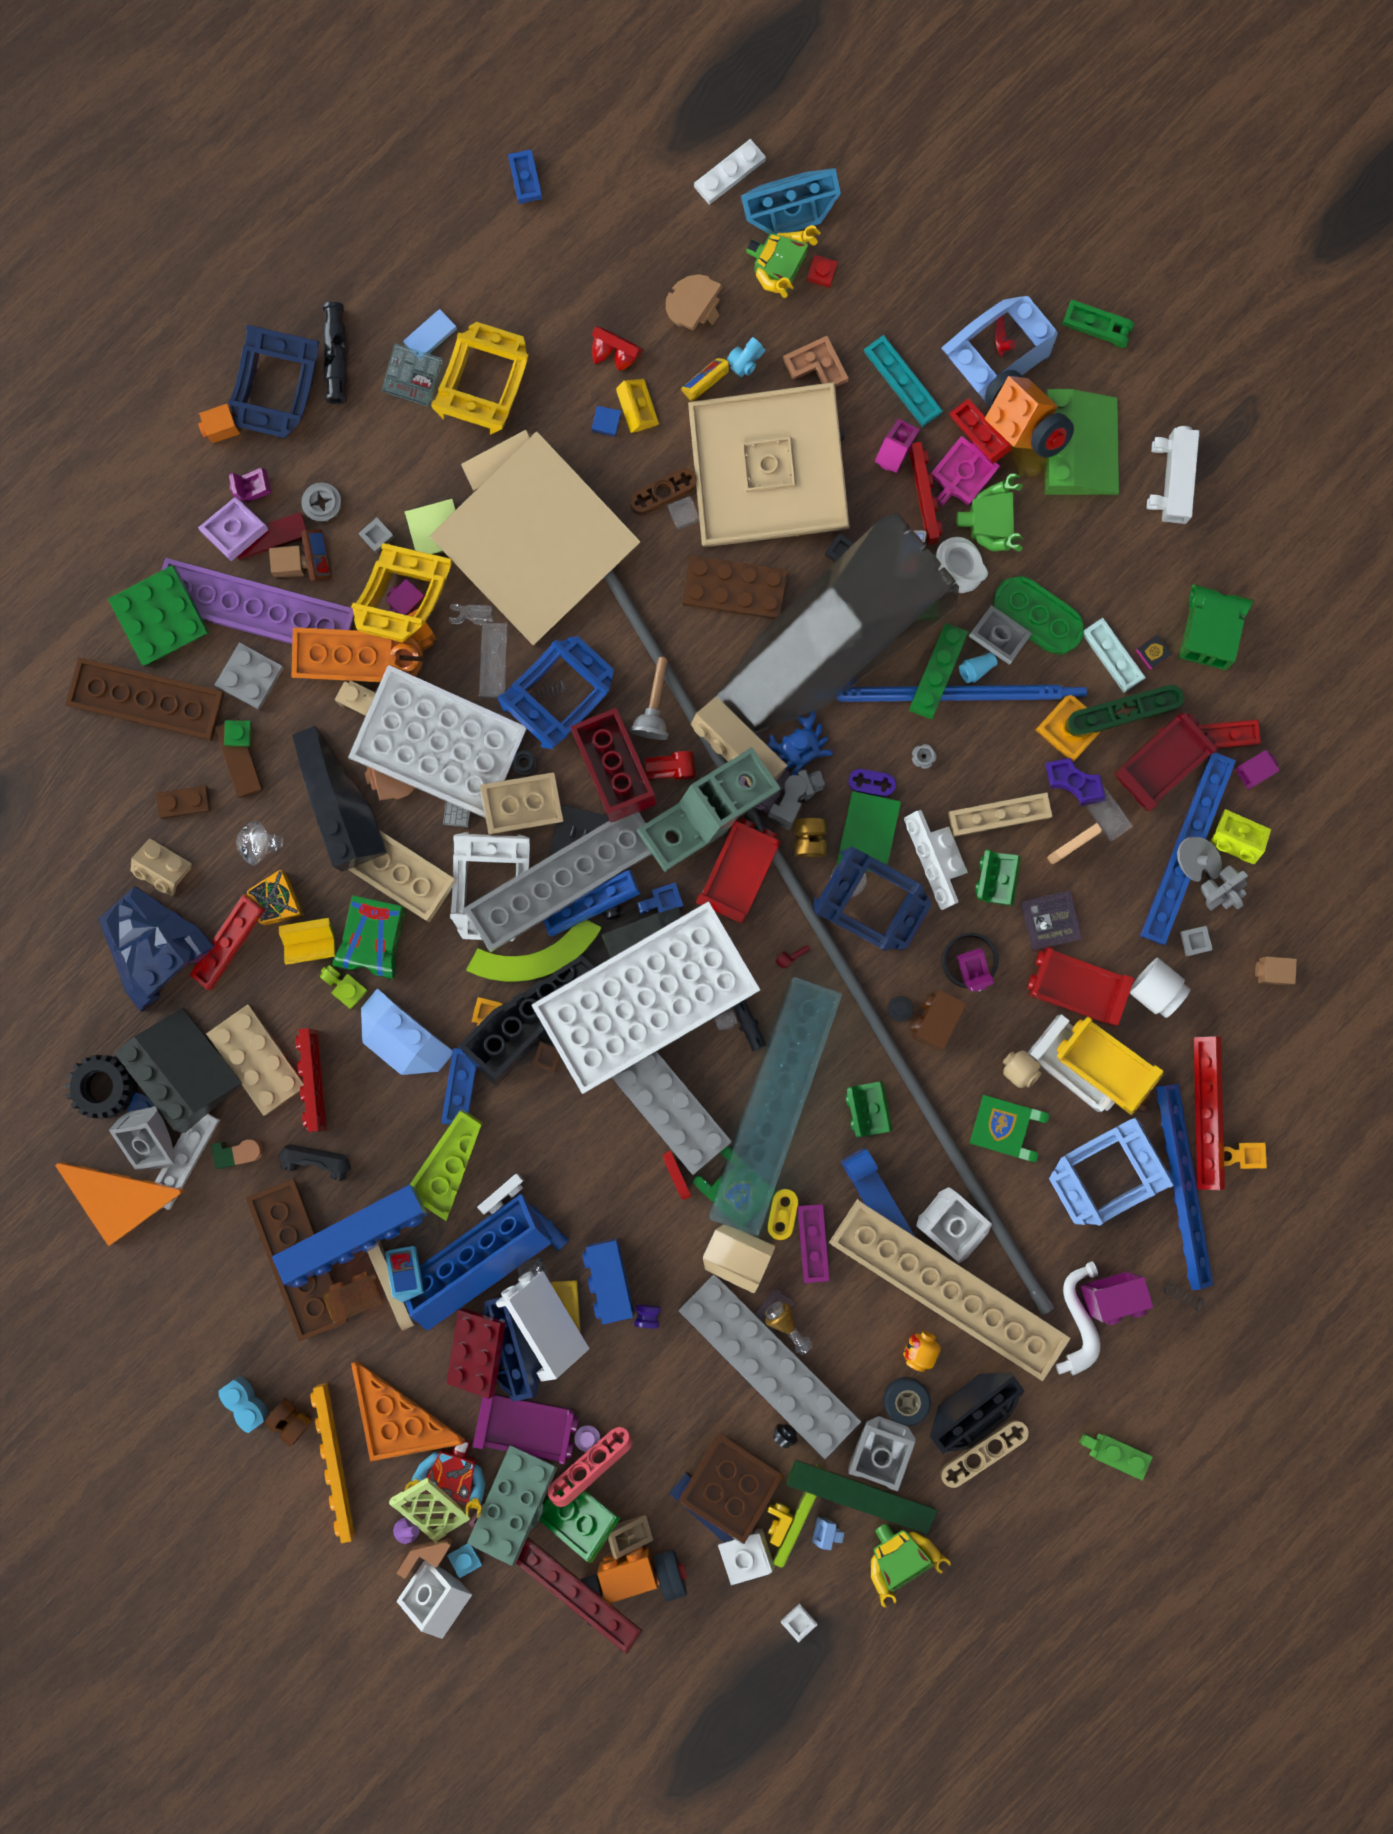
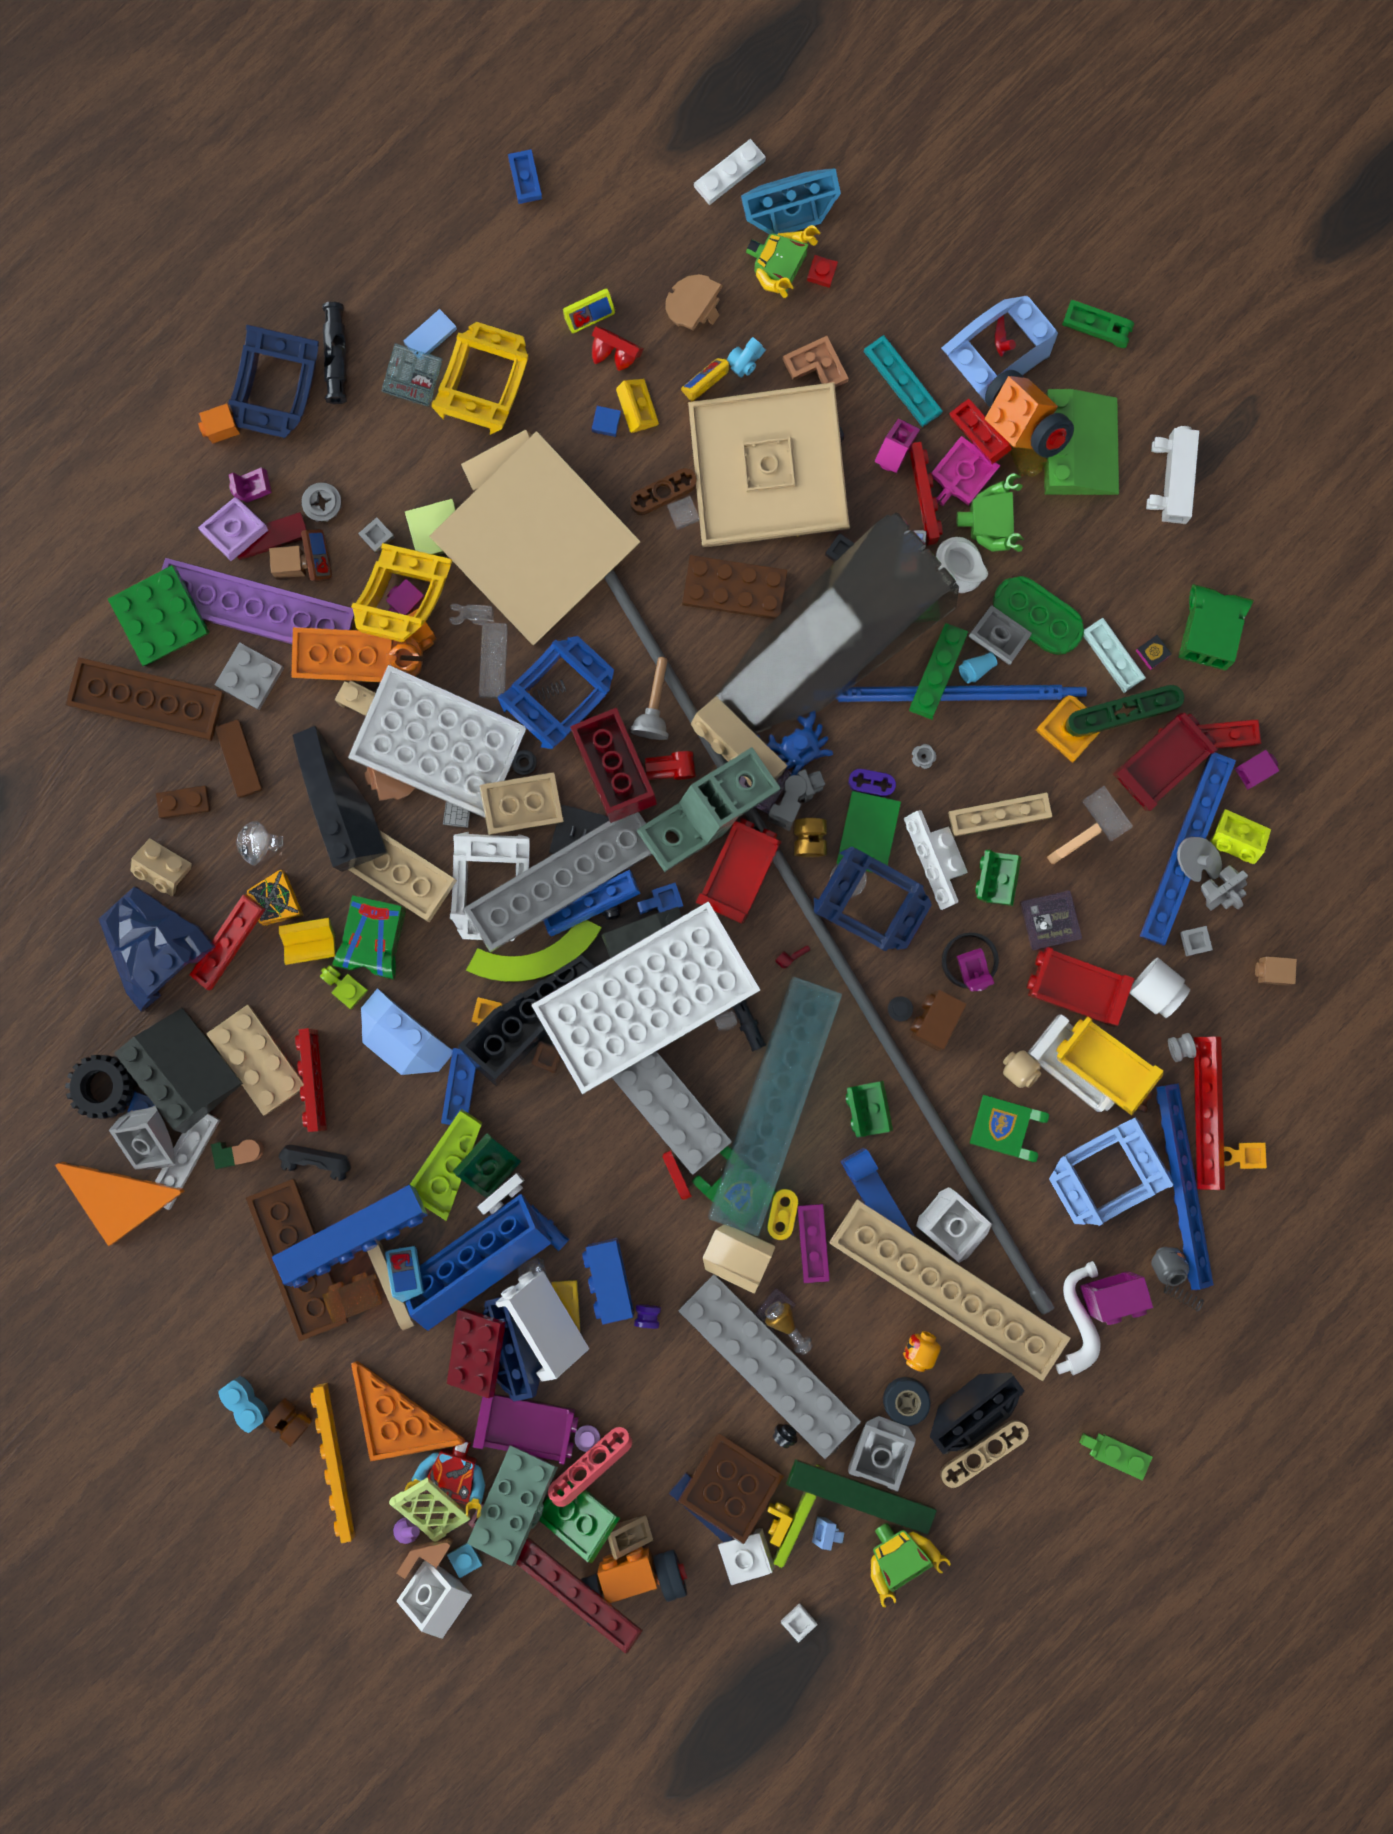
(238, 733): green plate -> none
(487, 1166): none -> dark green plate
(589, 311): none -> slope
(1085, 787): dark purple tile -> none
(1170, 1266): none -> dark grey head
(1182, 1047): none -> light grey wheel

